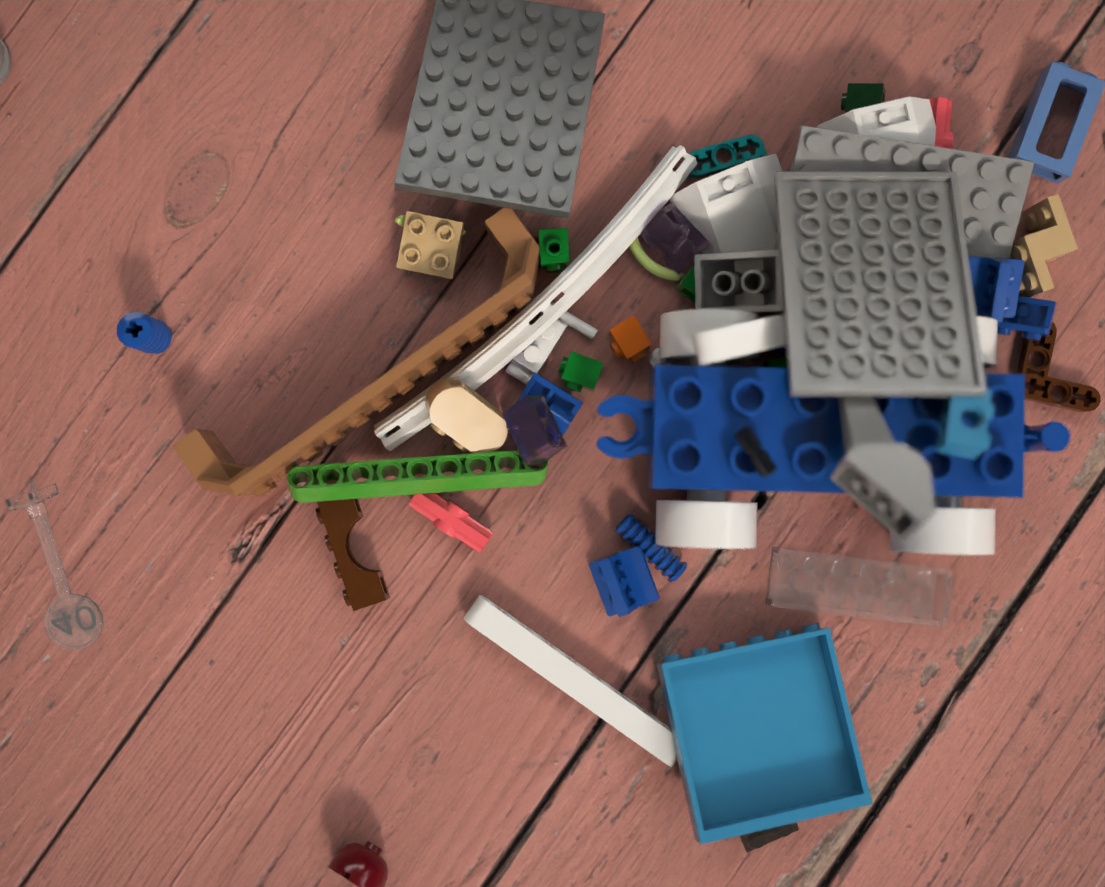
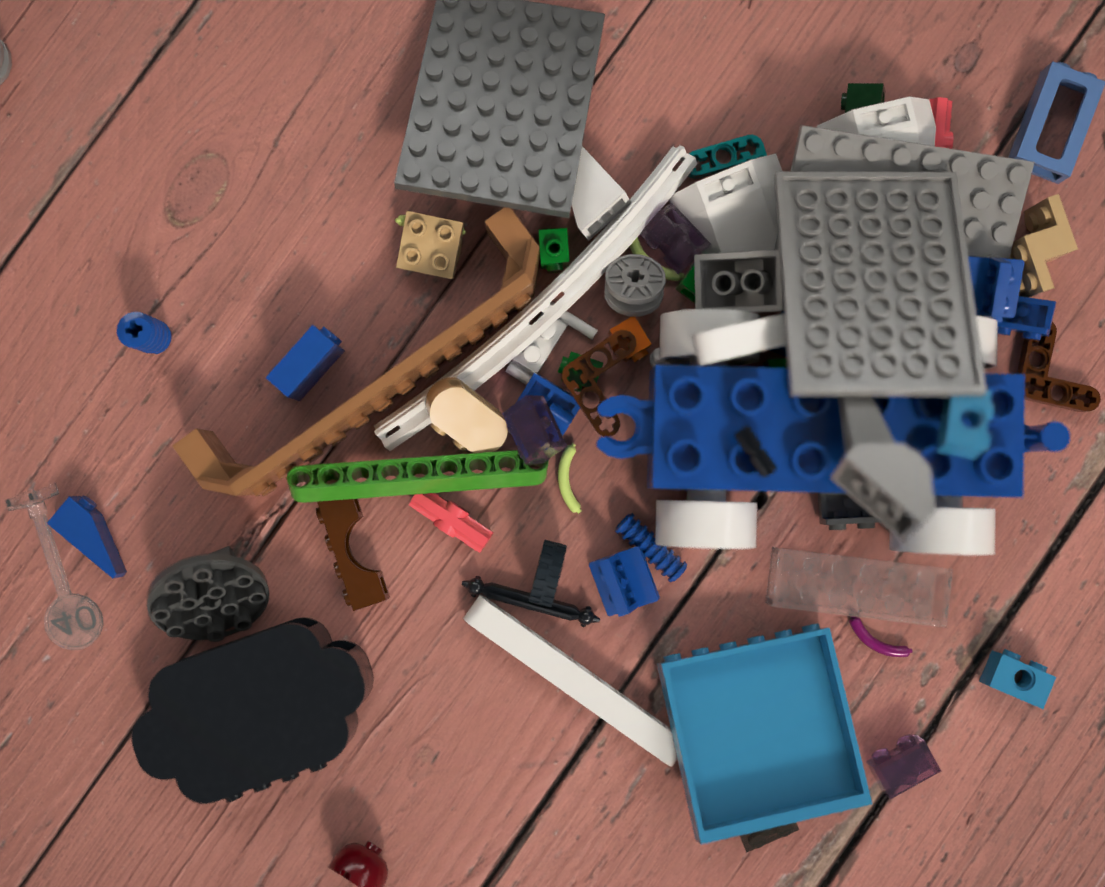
(87, 531): none -> blue slope
(208, 596): none -> dark grey bracket
(253, 711): none -> black brick
(306, 362): none -> blue brick
(521, 599): none -> black wheel
(548, 573): none -> black wheel
(563, 479): none -> yellowish green piece
(590, 372): none -> reddish brown beam
(595, 196): none -> white slope
(634, 285): none -> light grey wheel
(842, 509): none -> dark grey bracket
(875, 644): none -> magenta piece
(903, 766): none -> clear purple brick
(1033, 686): none -> dark azure brick

